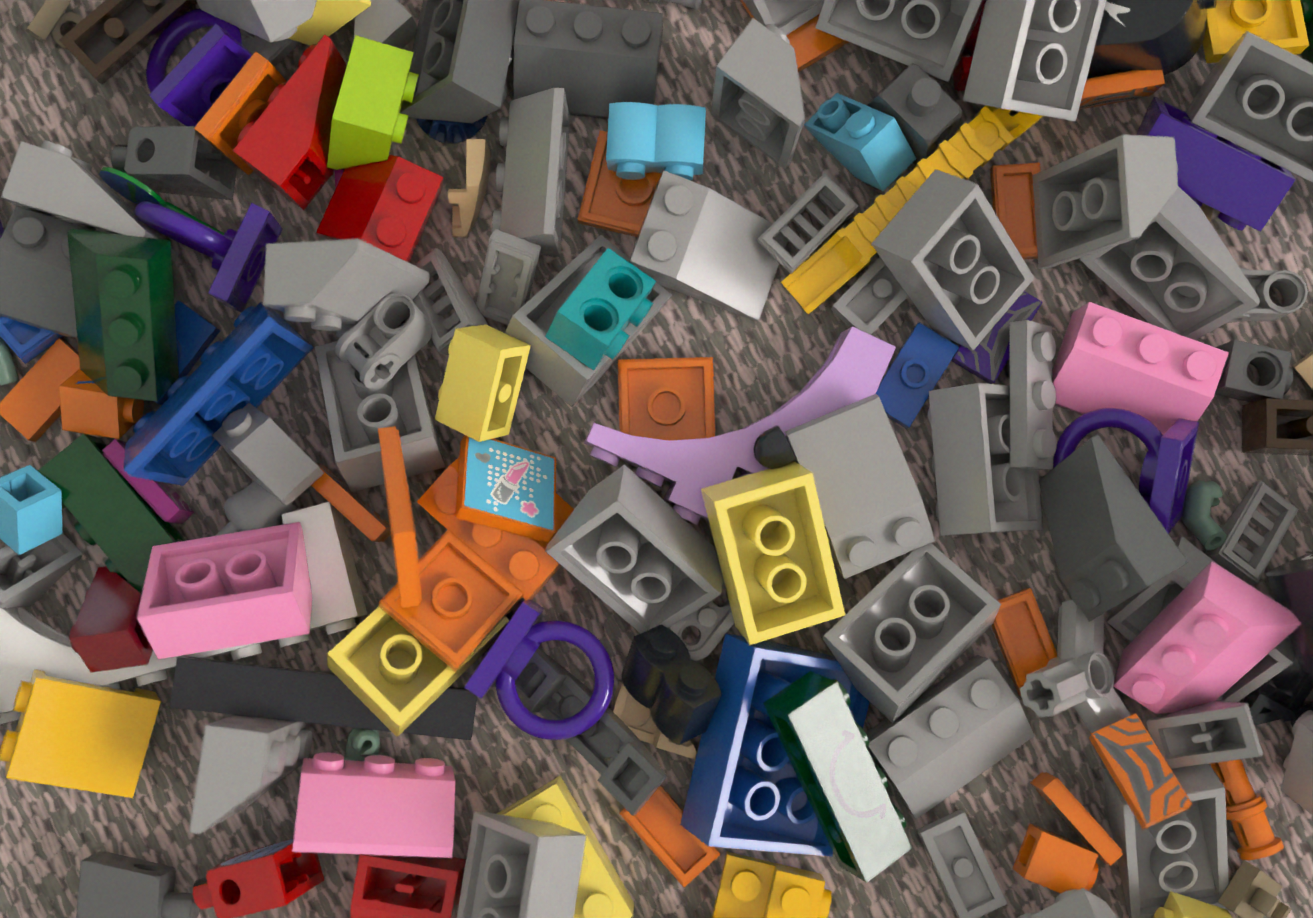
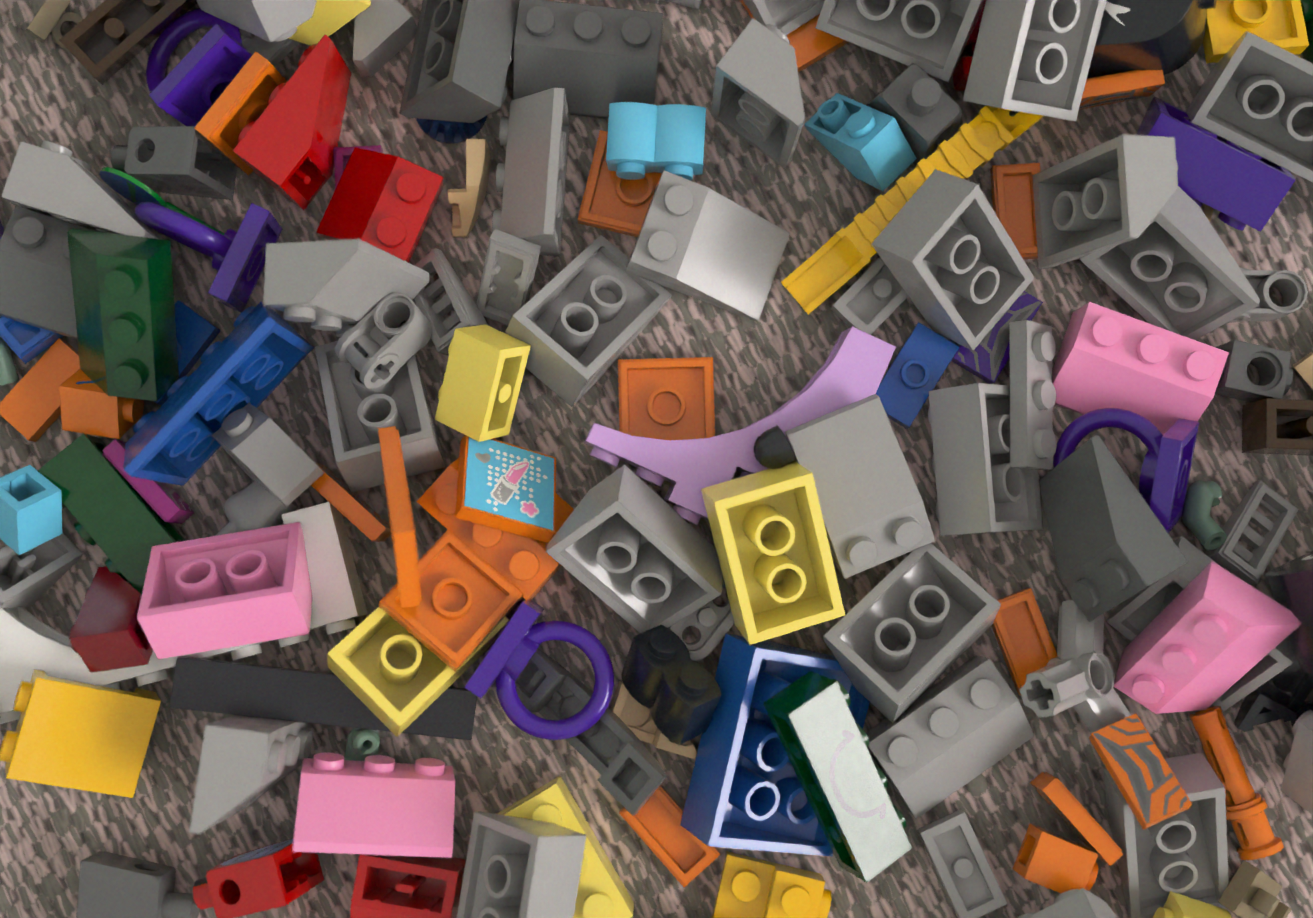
(370, 104): lime slope -> none
(596, 305): teal brick -> none
(828, 193): light grey slope -> none
(1206, 734): light grey slope -> none

